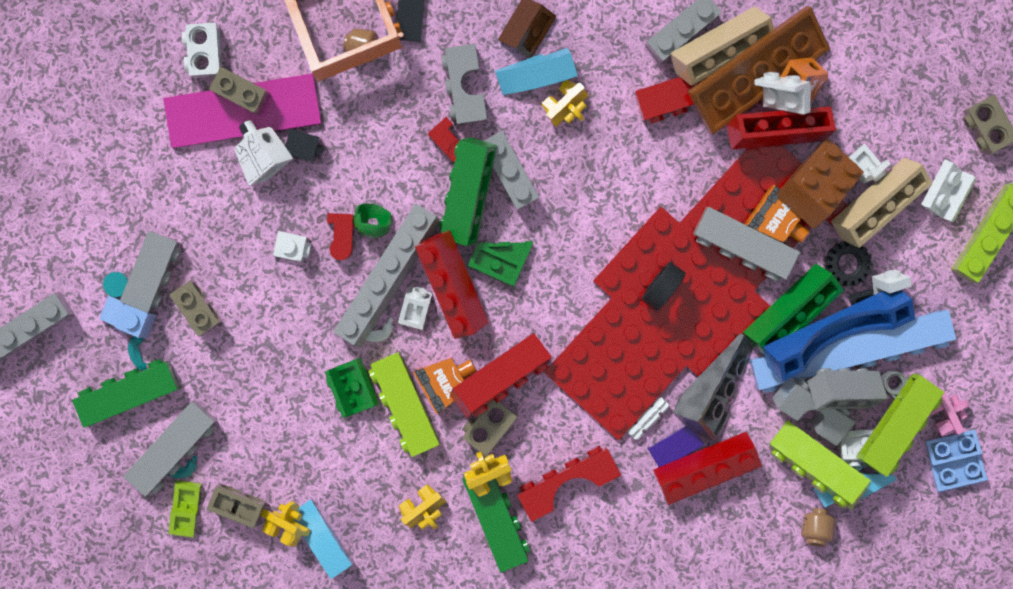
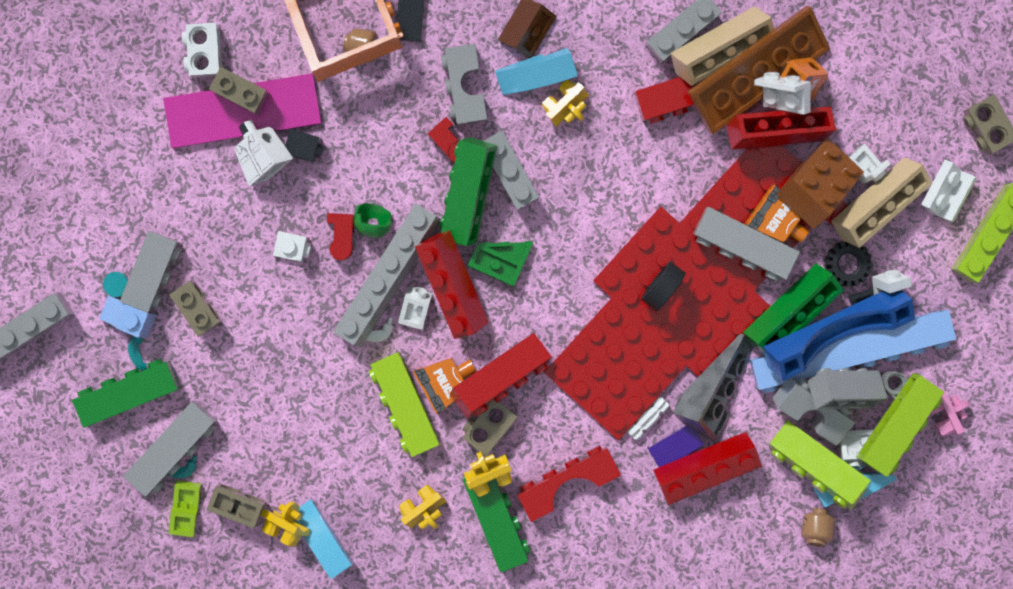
(351, 388): green bracket -> none
(956, 461): light blue slope -> none

